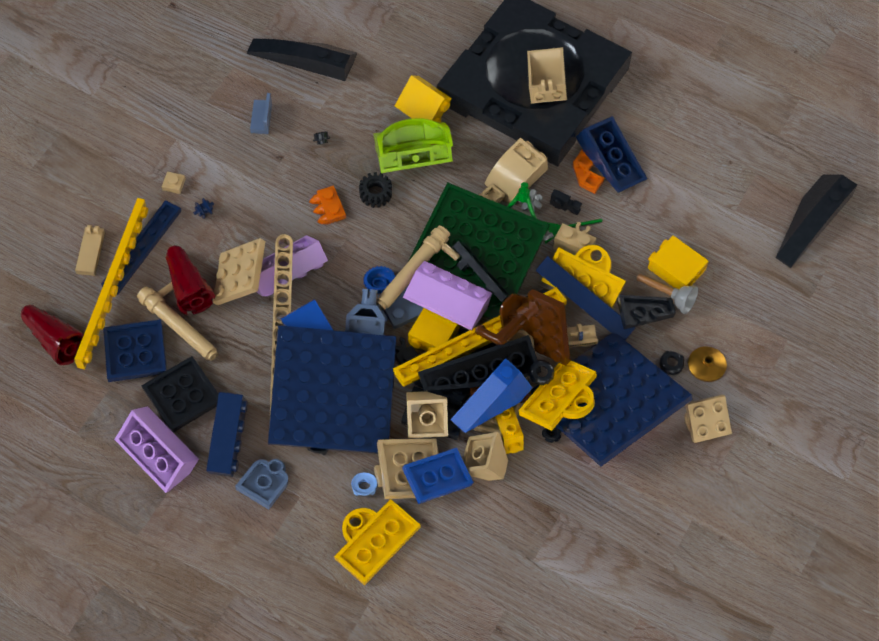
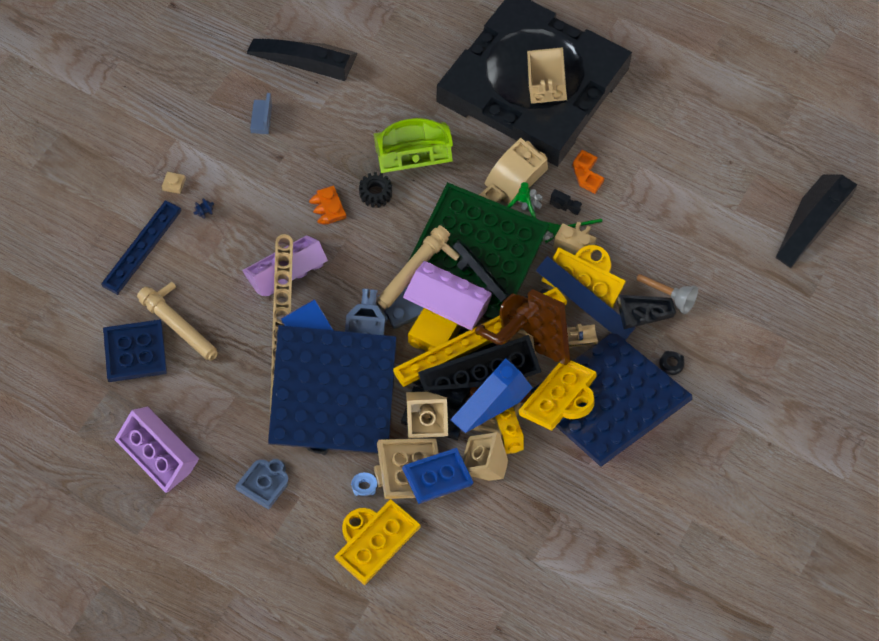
(56, 337): dark red cone -> none
(90, 250): tan hinge -> none
(110, 287): yellow plate -> none
(181, 394): black plate -> none
(188, 285): dark red cone -> none
(227, 434): dark blue wedge -> none
(239, 271): tan plate -> none
(321, 137): black plate -> none
(378, 278): blue hat -> none
(404, 353): black plate -> none
(422, 100): yellow brick -> none
(541, 380): black piece -> none
(551, 438): black plate -> none
(611, 154): dark blue slope -> none
(677, 263): yellow brick -> none
(707, 371): pearl gold dish -> none
(708, 418): tan plate -> none

